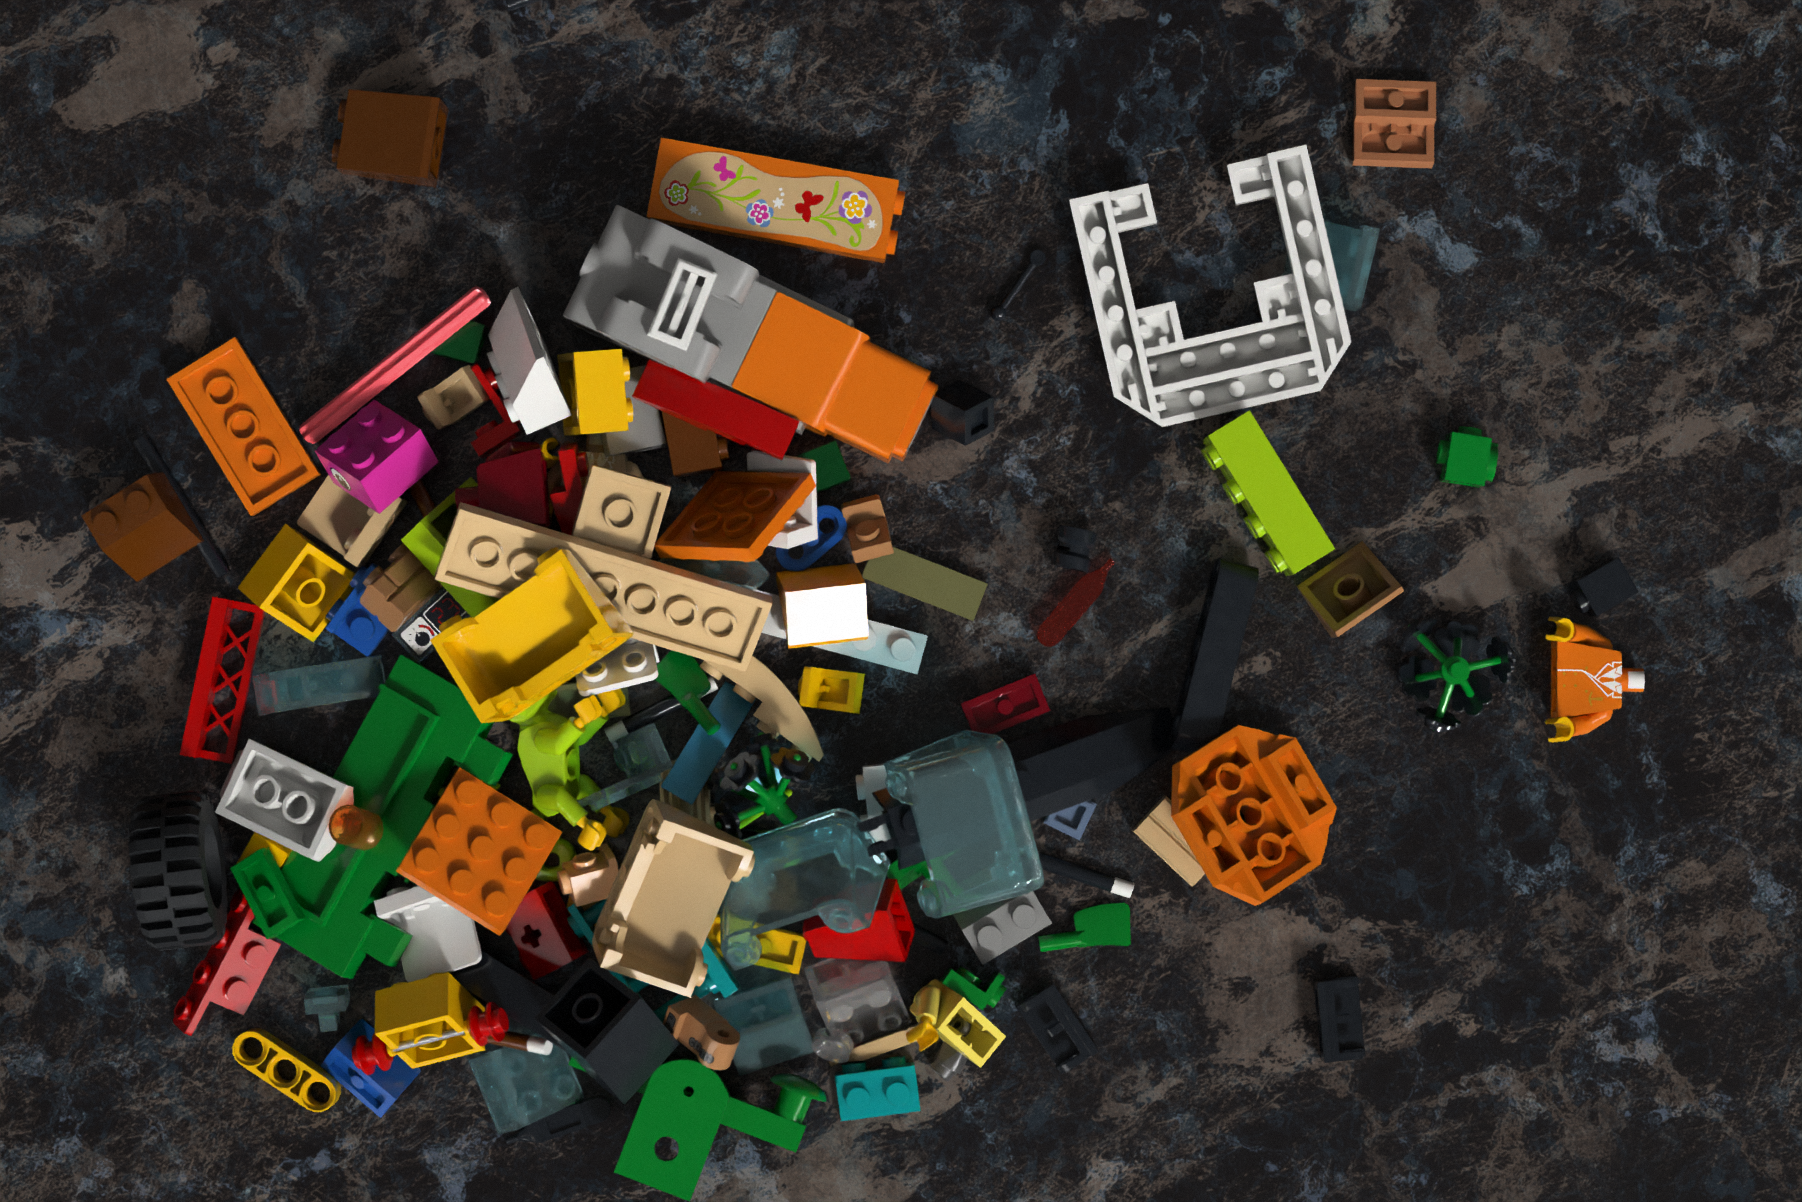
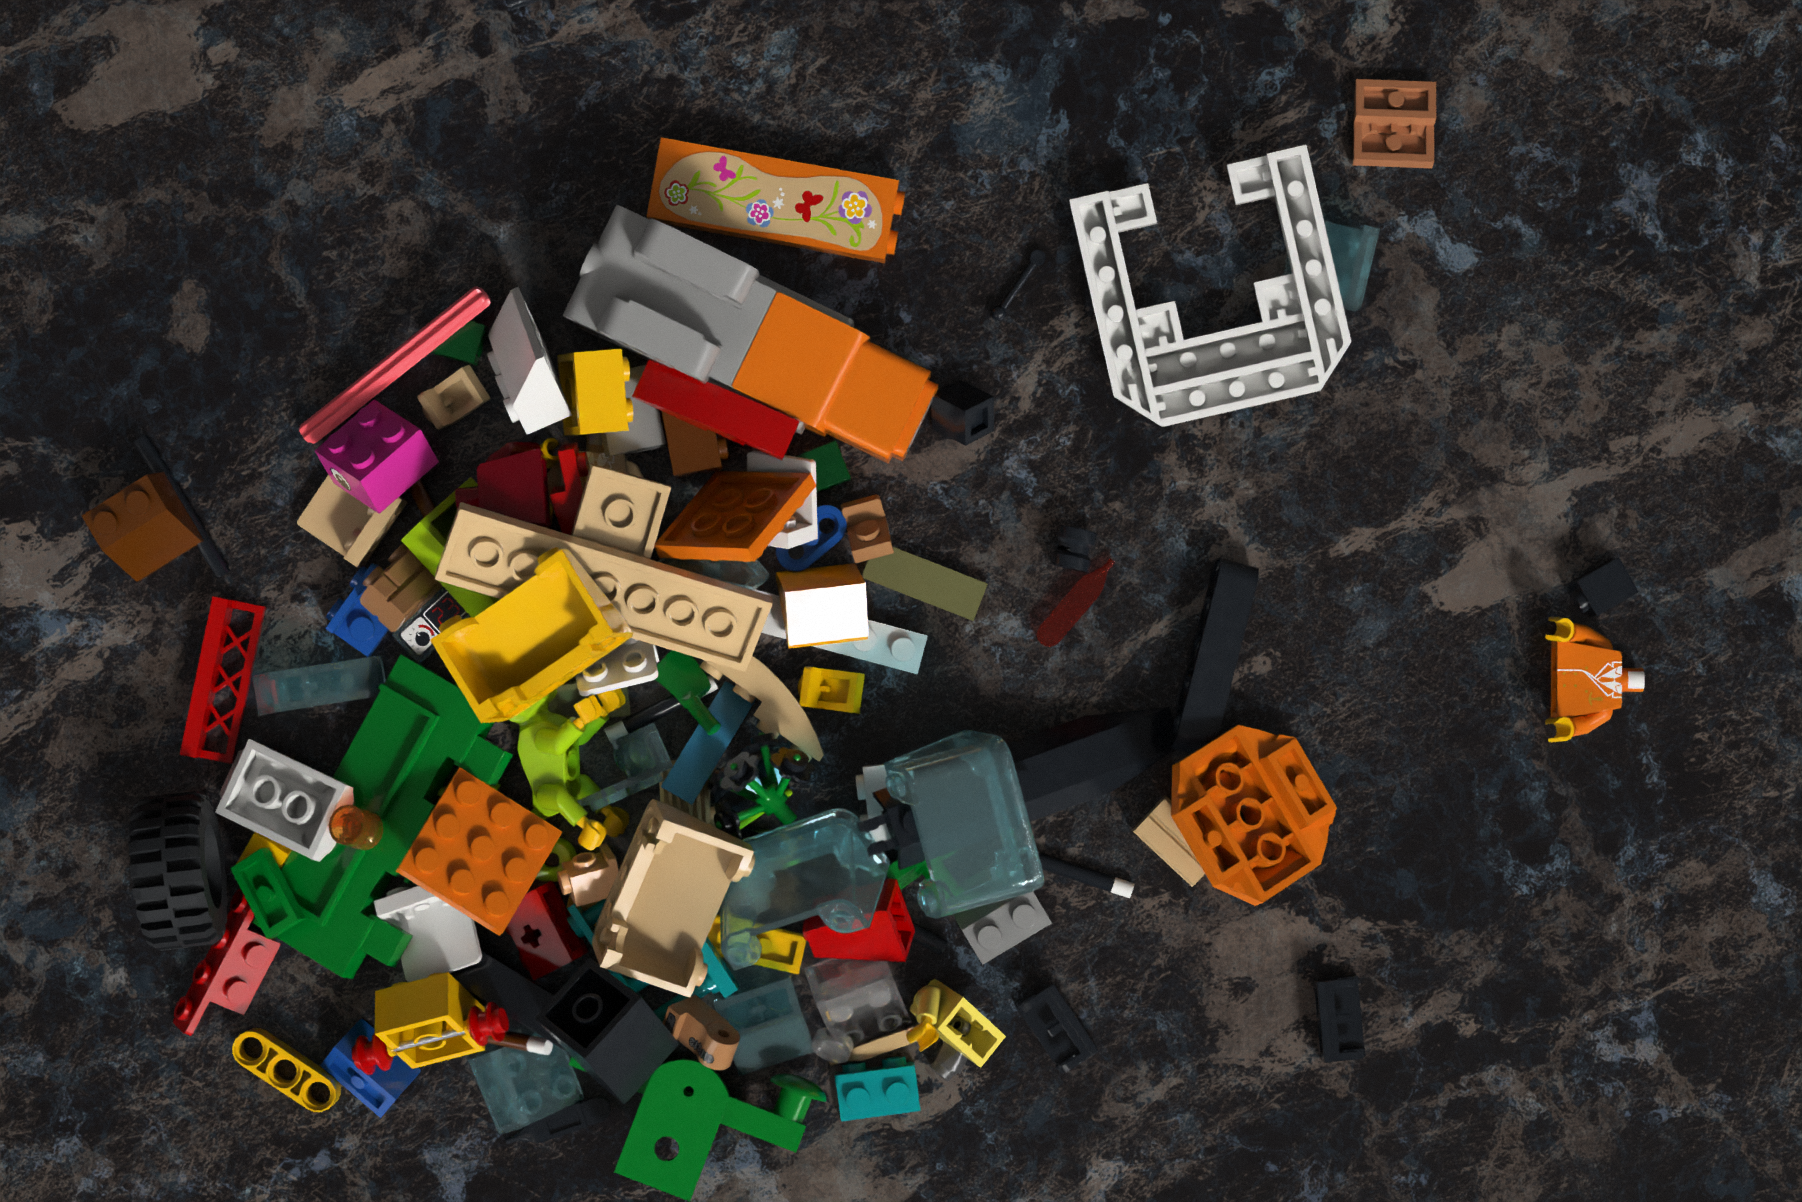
(243, 426): orange plate -> none
(297, 582): yellow slope -> none
(327, 1003): clear light blue tile -> none
(391, 137): reddish brown slope -> none
(493, 435): red bracket -> none
(669, 337): white tile -> none
(967, 986): green bracket -> none
(1006, 706): dark red plate -> none
(1072, 819): sand blue tile -> none
(1093, 927): green piece -> none
(1267, 494): lime brick -> none
(1349, 589): medium nougat slope -> none
(1466, 691): black plant -> none
(1467, 457): green brick -> none

